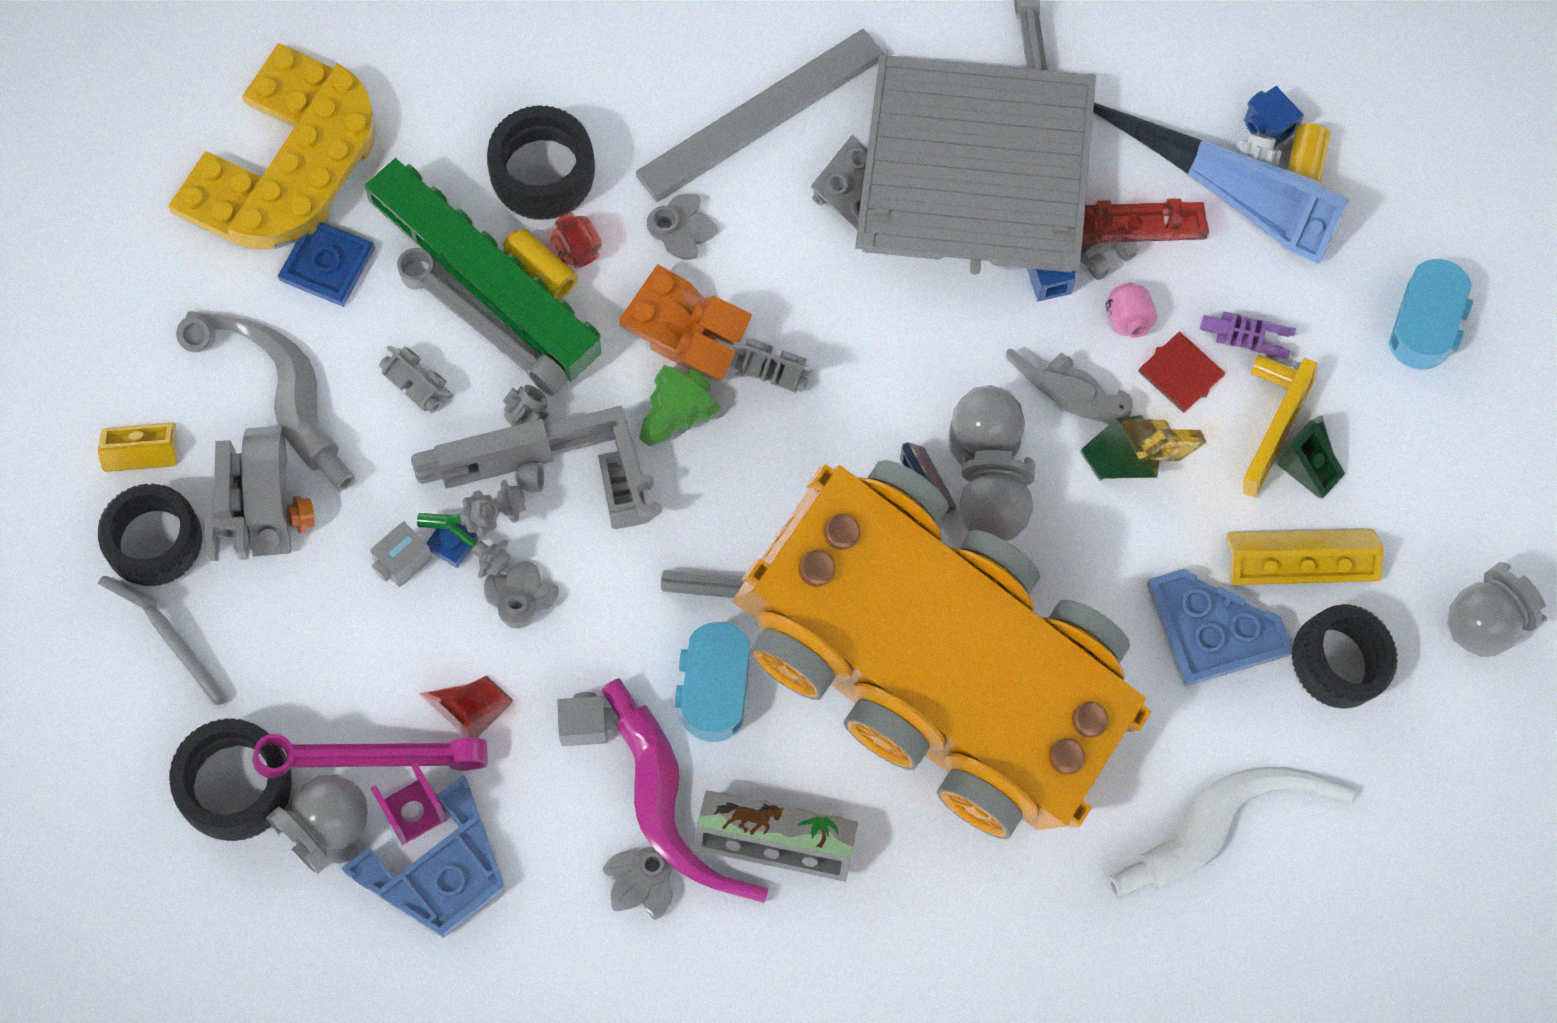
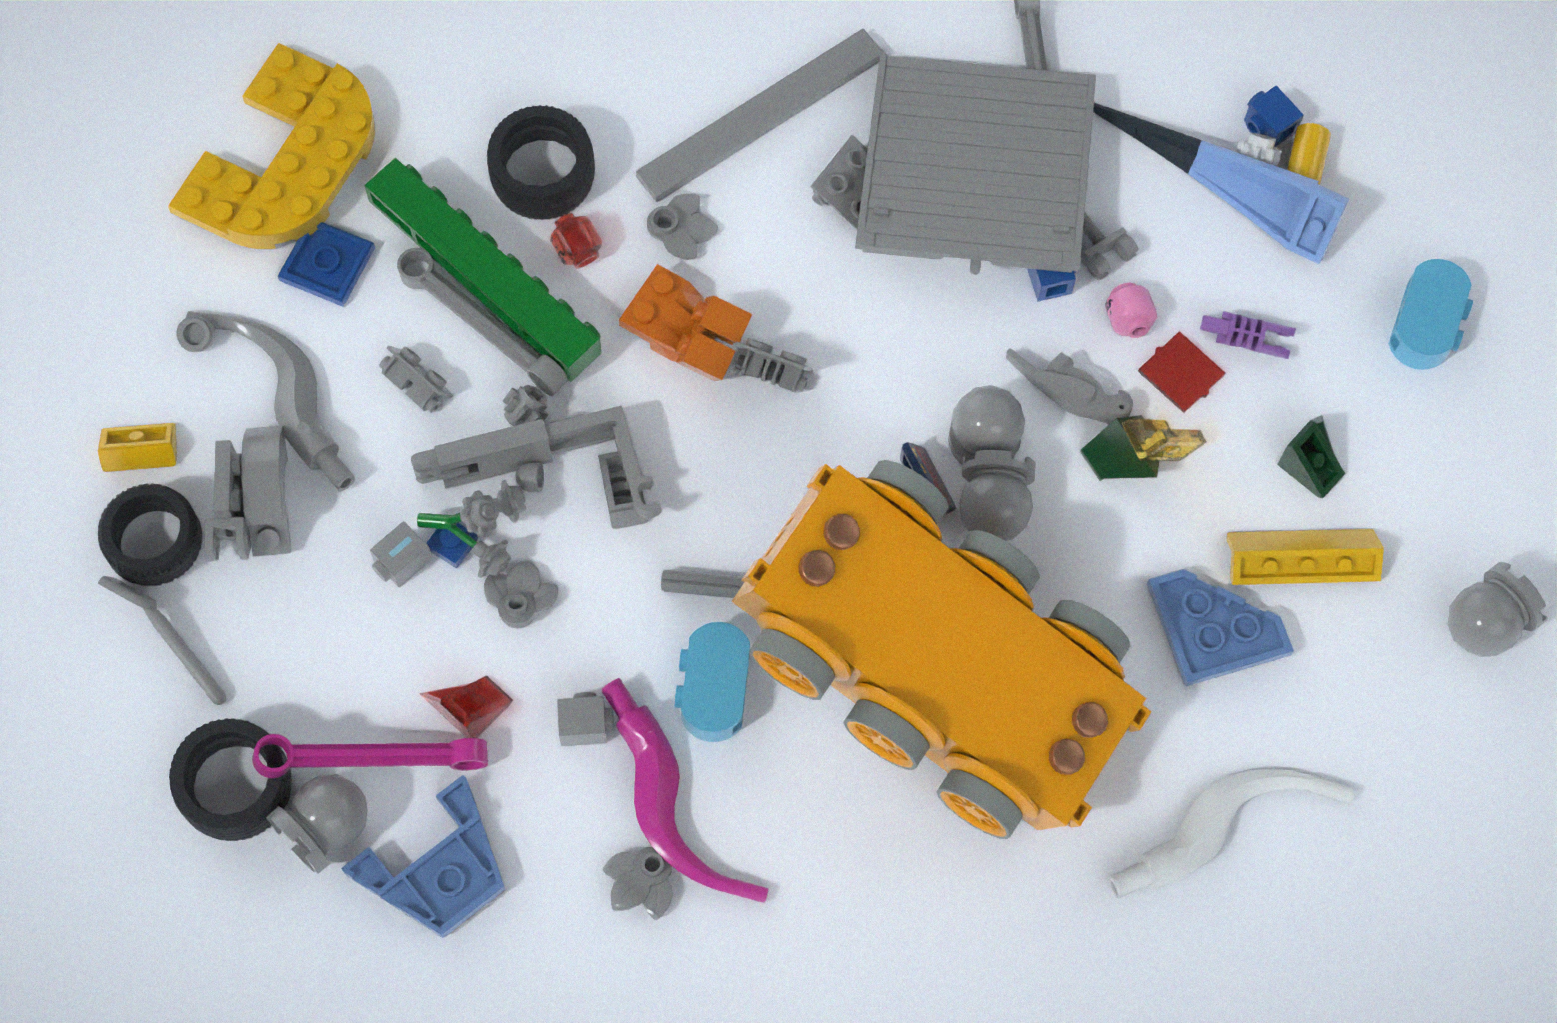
(301, 514): orange plate -> none
(417, 791): dark pink piece -> none
(541, 262): yellow brick -> none
(677, 404): bright green rock -> none
(775, 835): light grey brick -> none
(1144, 222): clear red hinge -> none
(1299, 384): yellow piece -> none
(1372, 640): black tyre -> none

